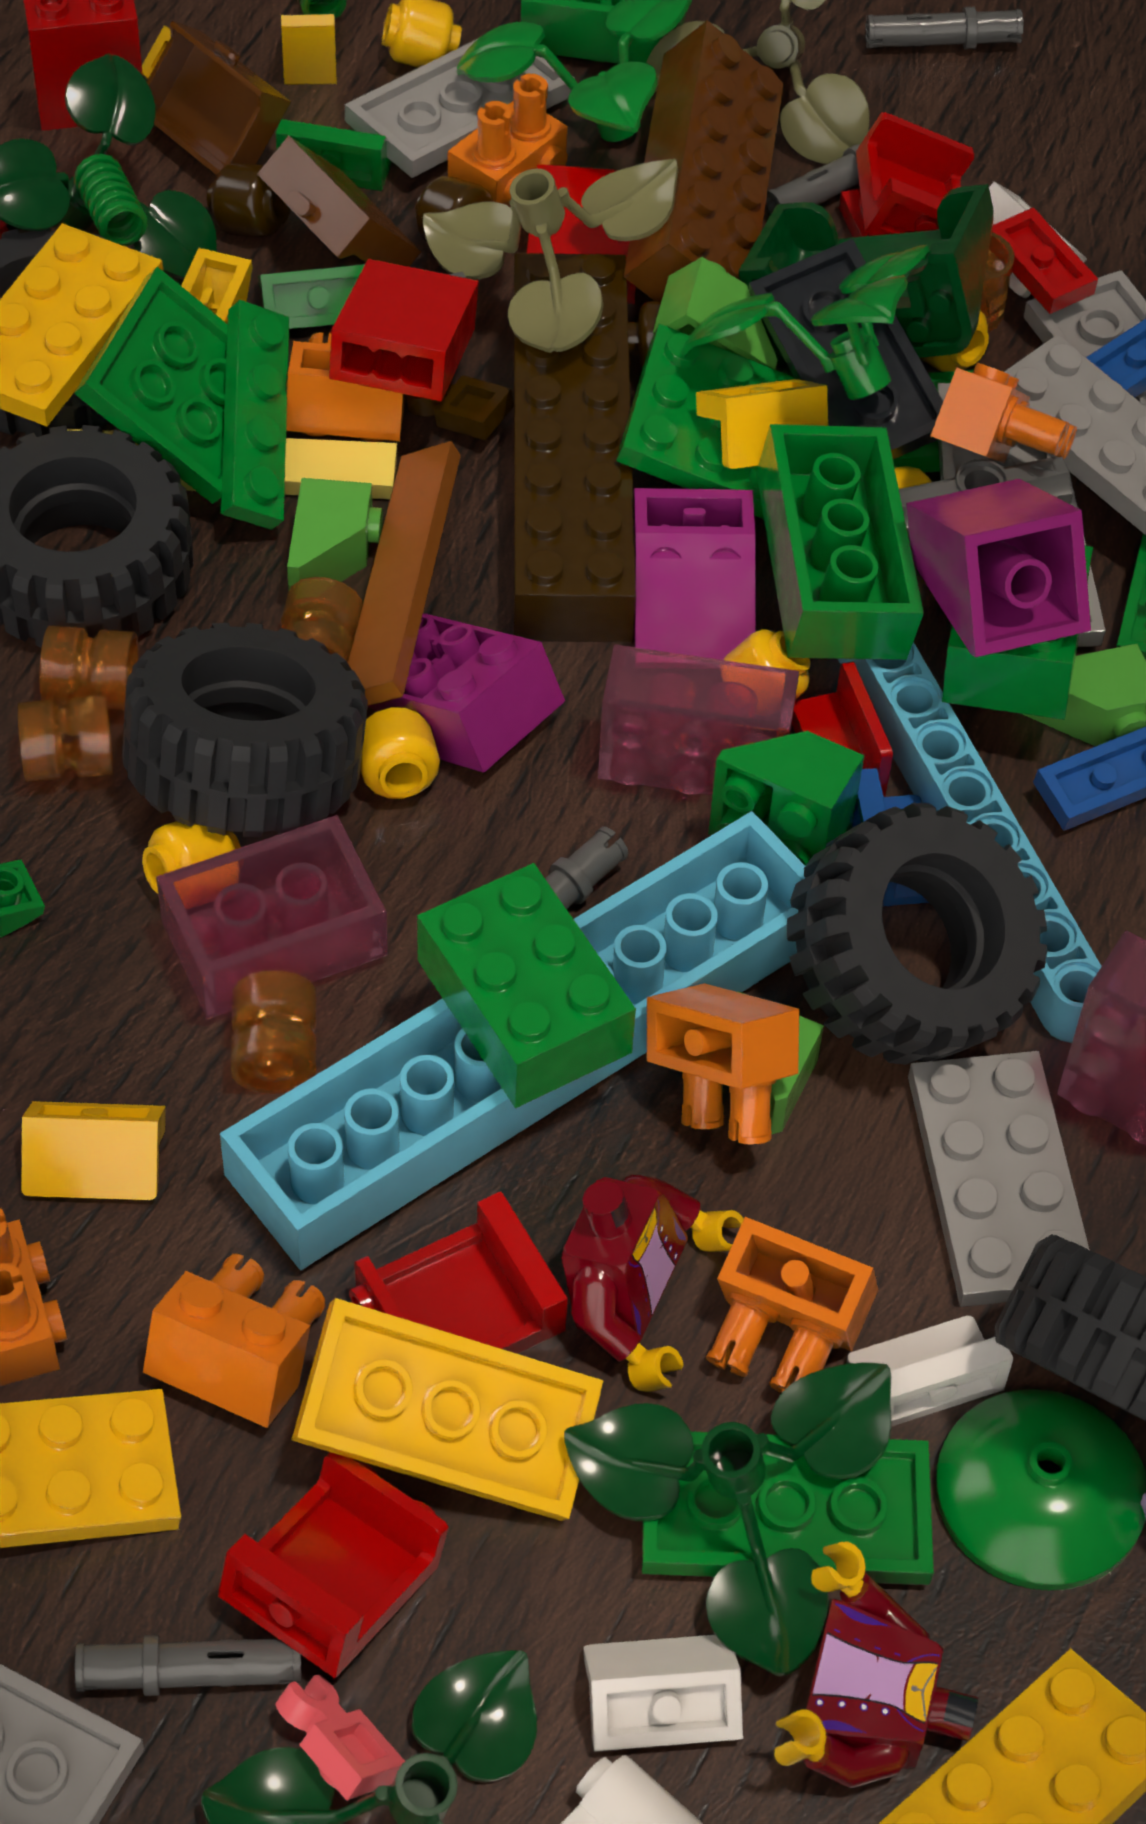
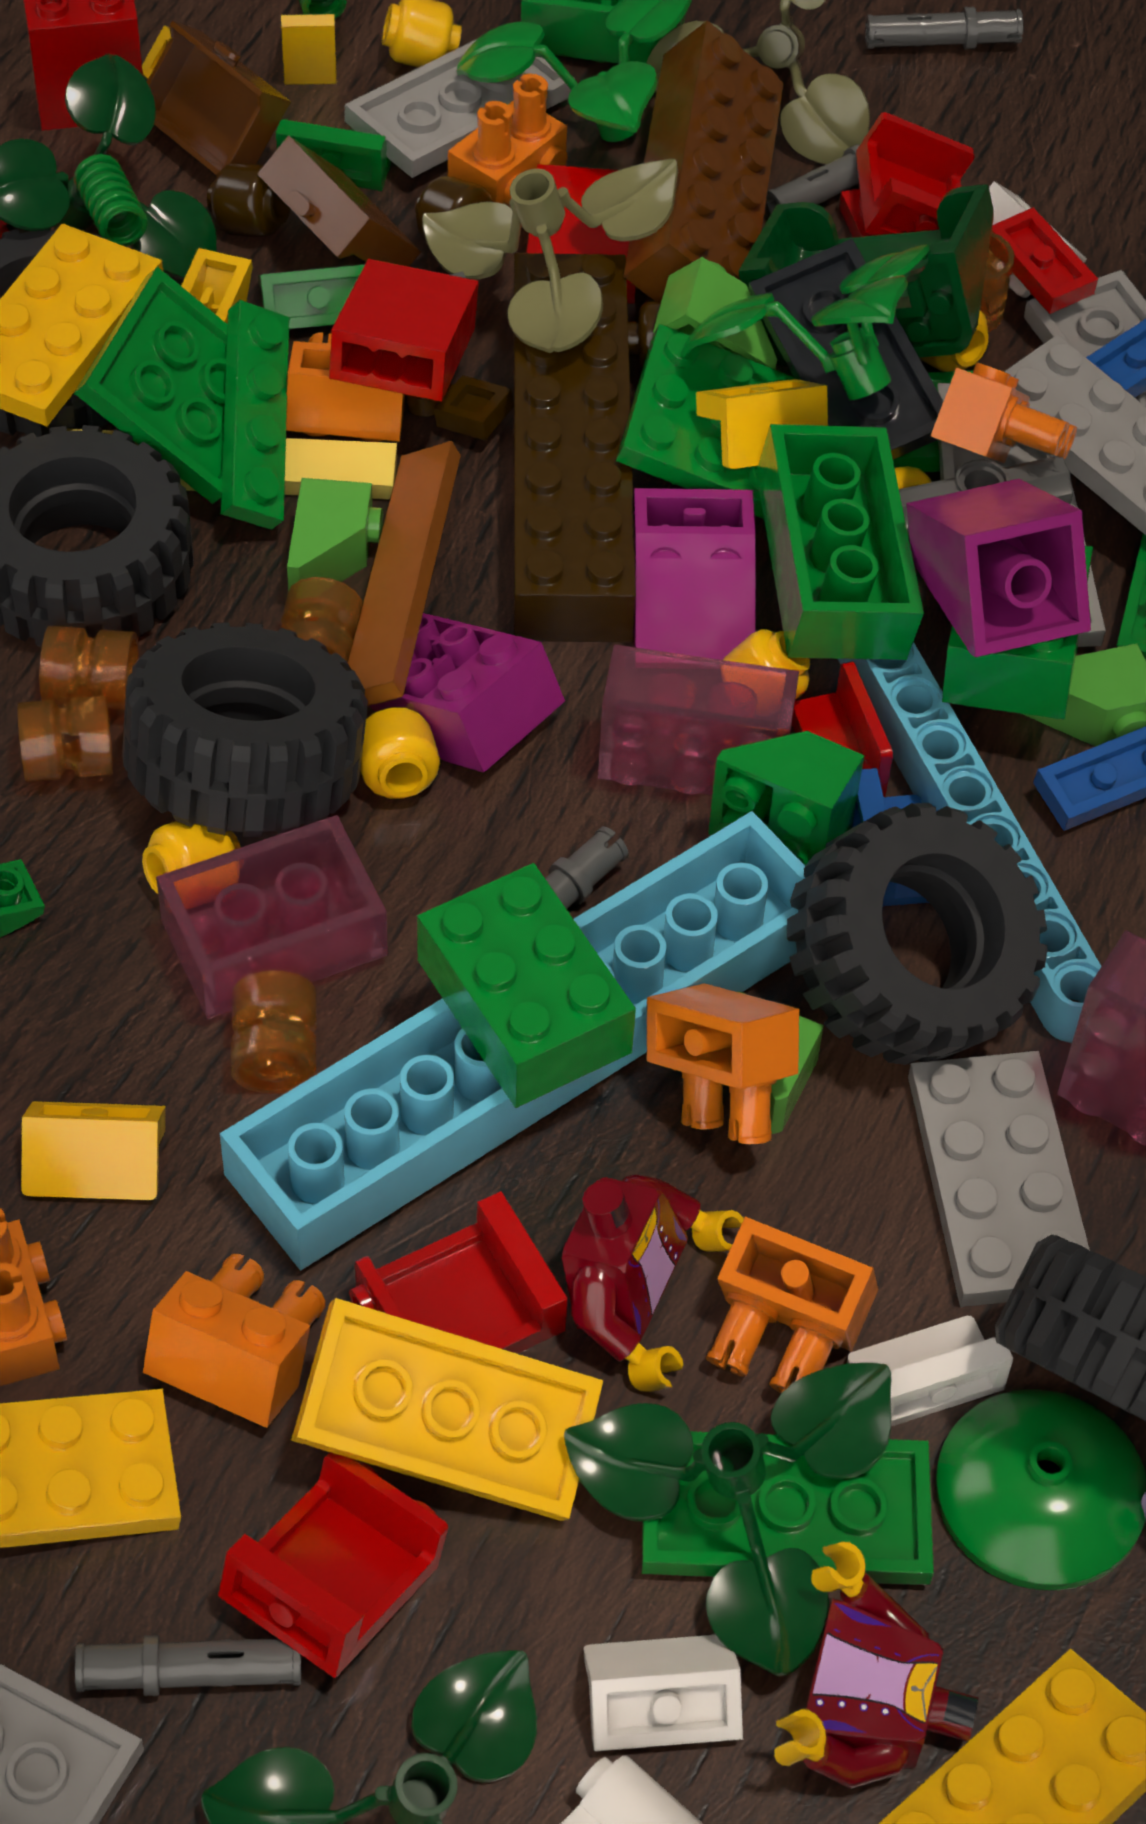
(342, 1744): coral plate -> none

